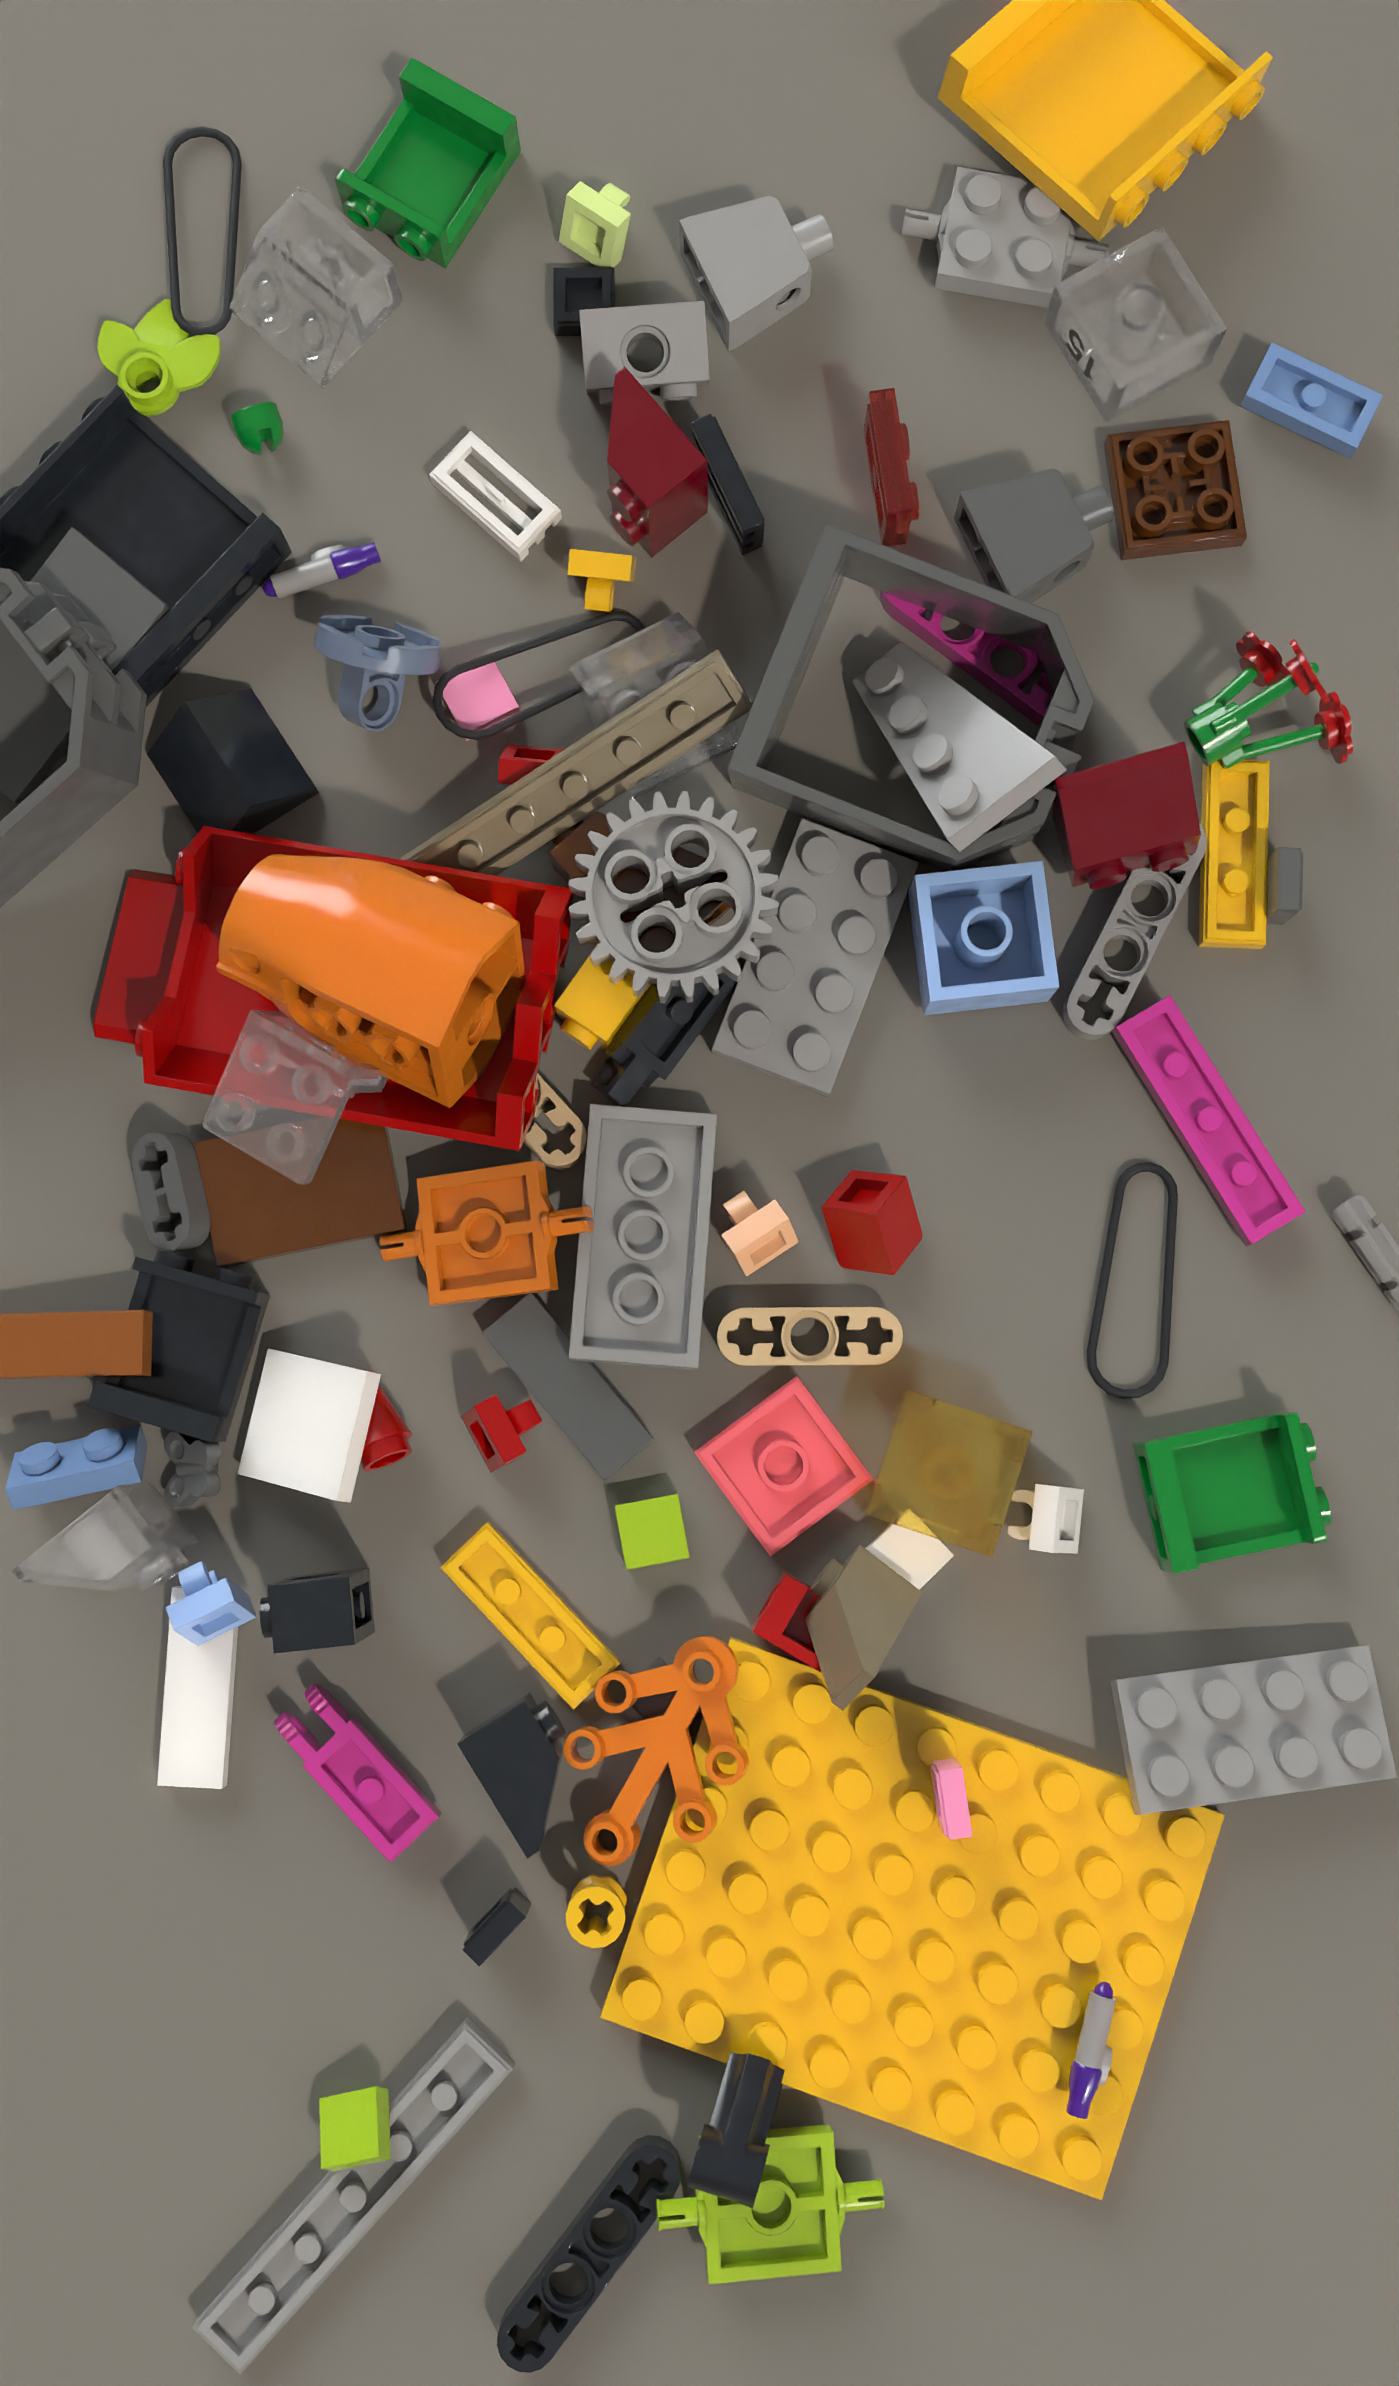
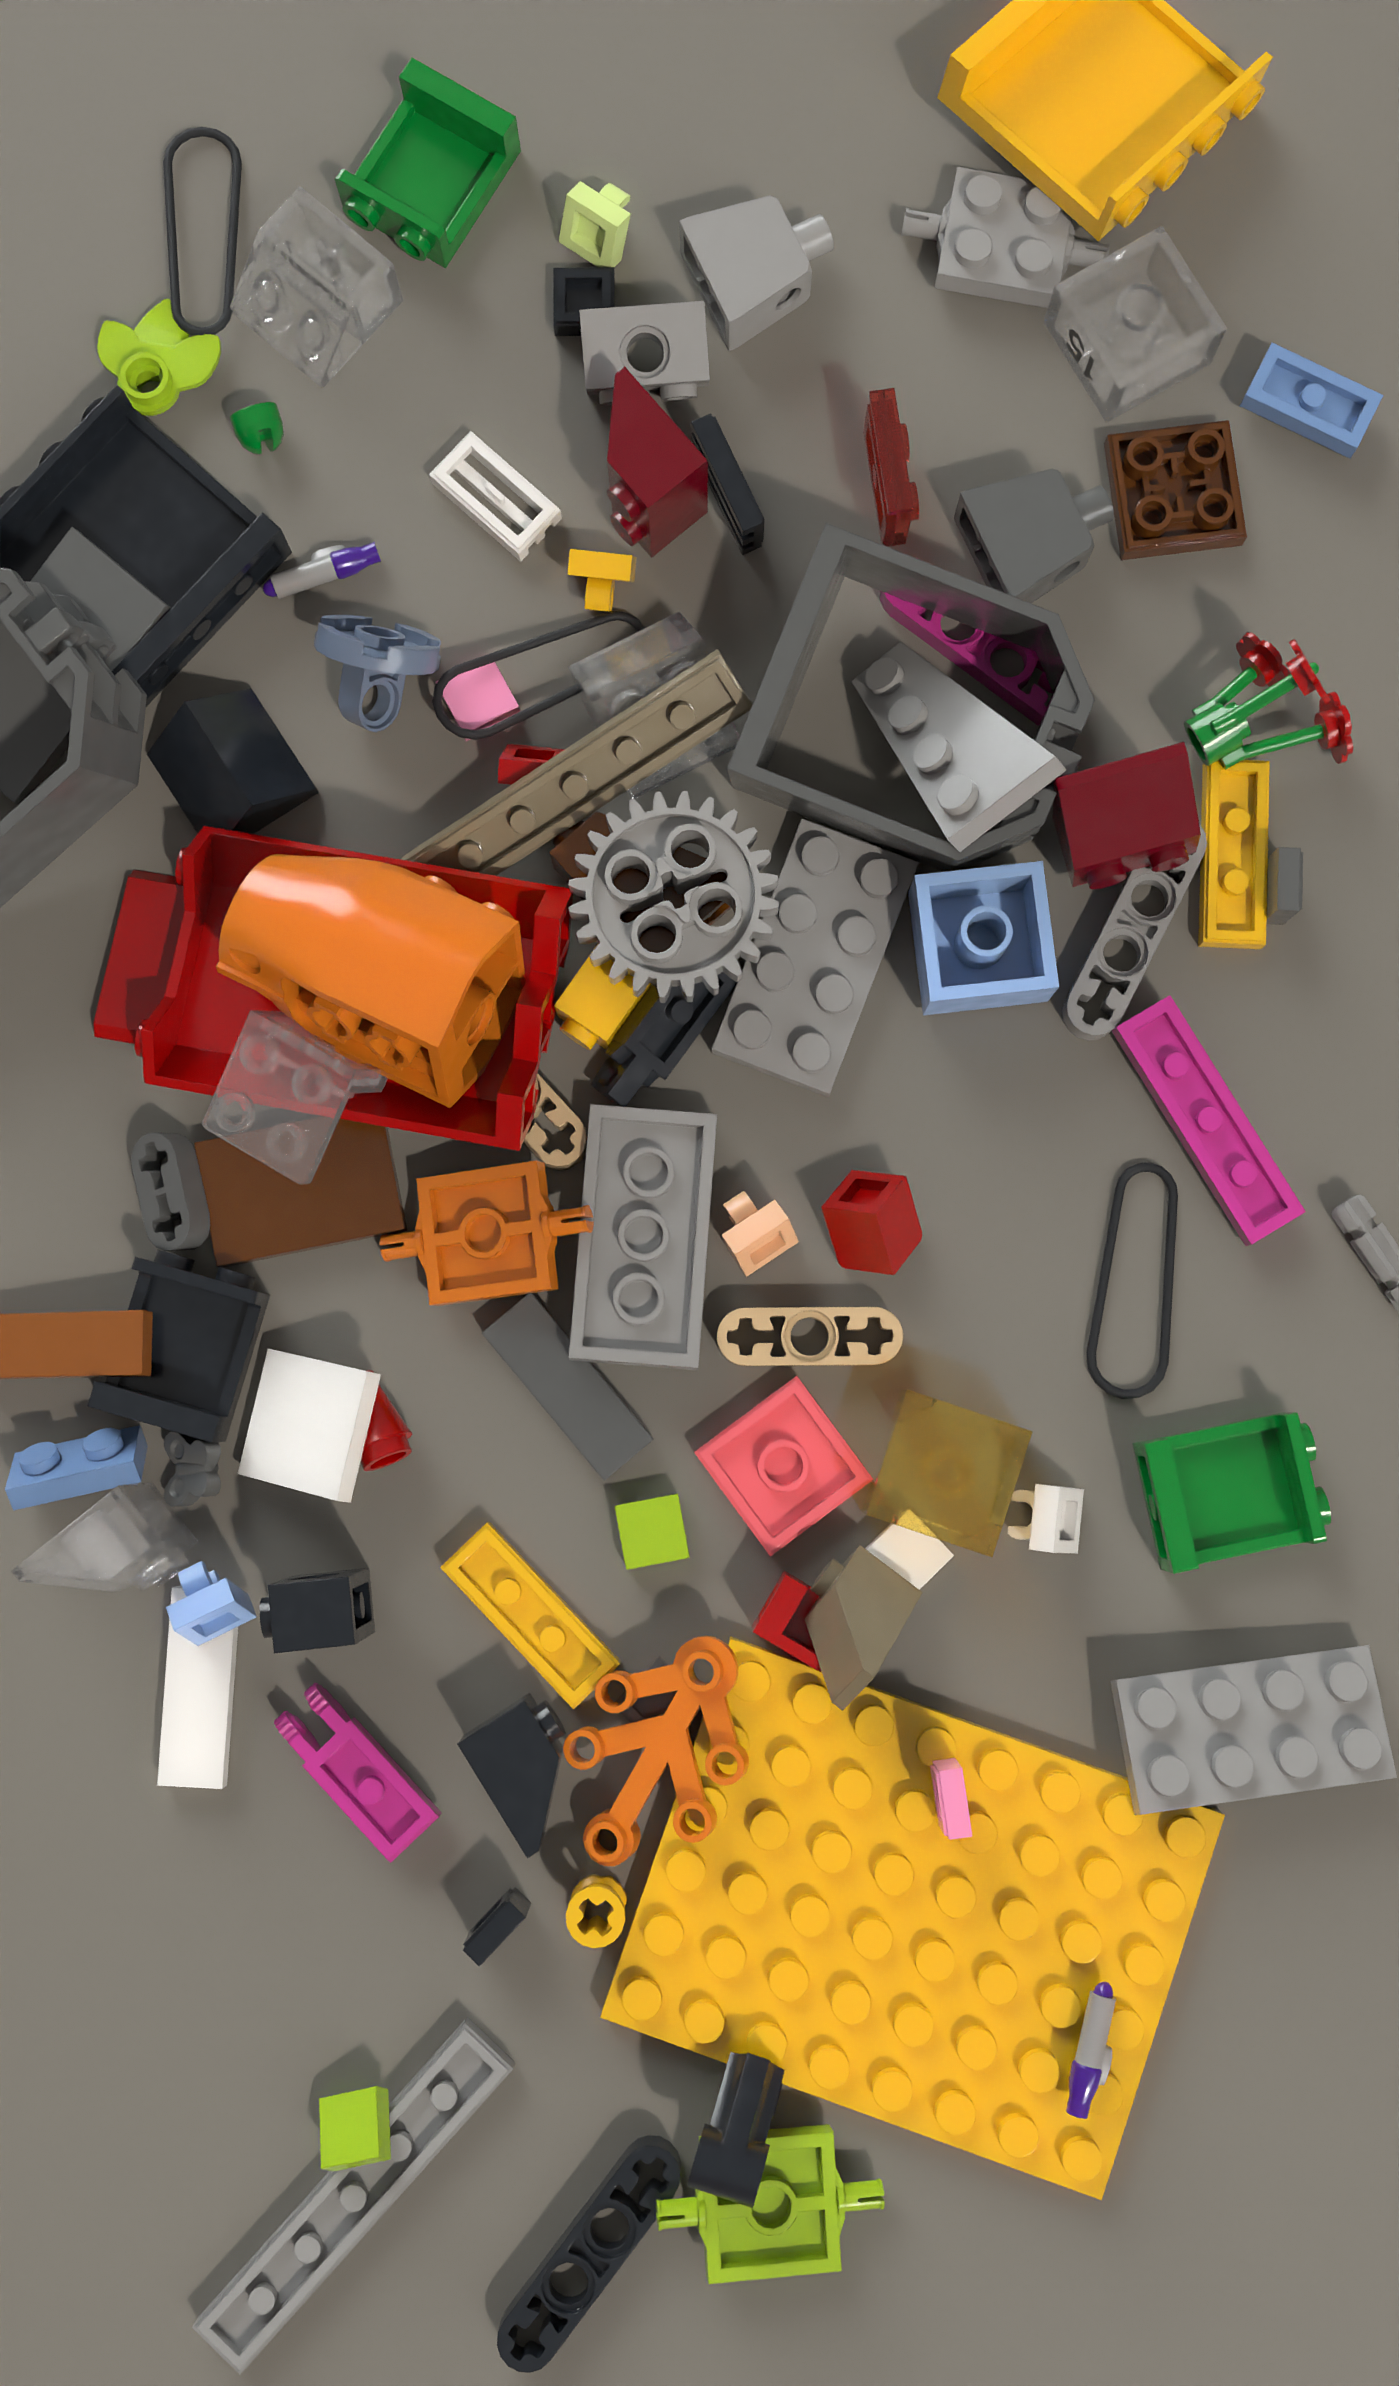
(498, 1431): red tile -> none

